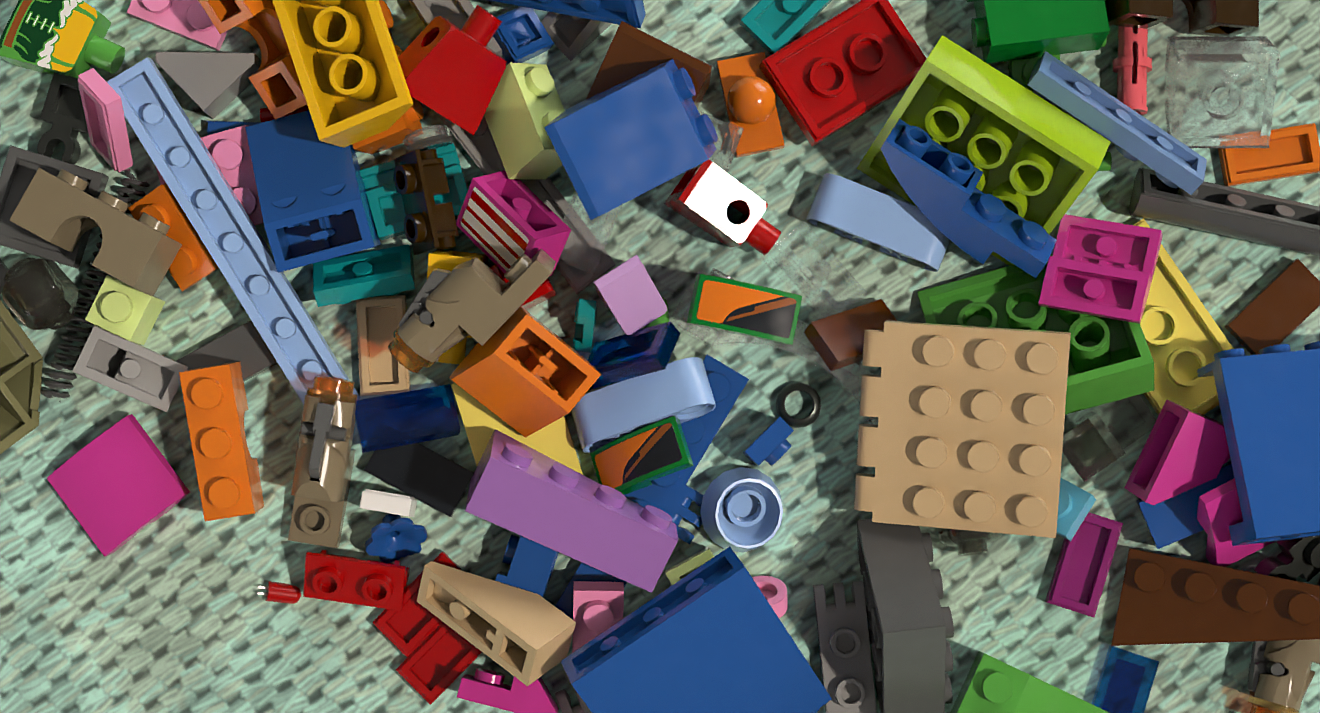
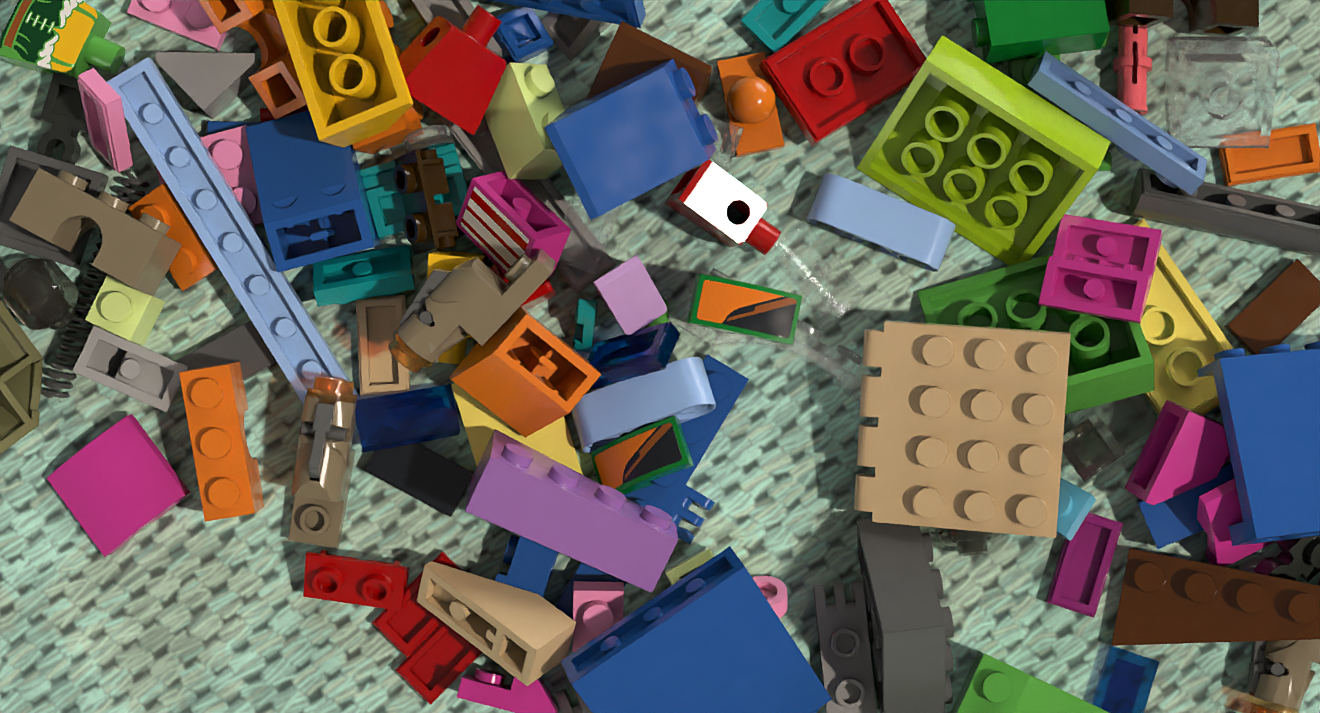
(281, 592): red piece -> none
(388, 503): white tile -> none
(395, 538): blue plant -> none
(739, 493): light blue hat -> none
(770, 444): blue plate -> none
(780, 404): pearl dark grey piece -> none
(841, 335): reddish brown tile -> none
(945, 192): blue slope -> none

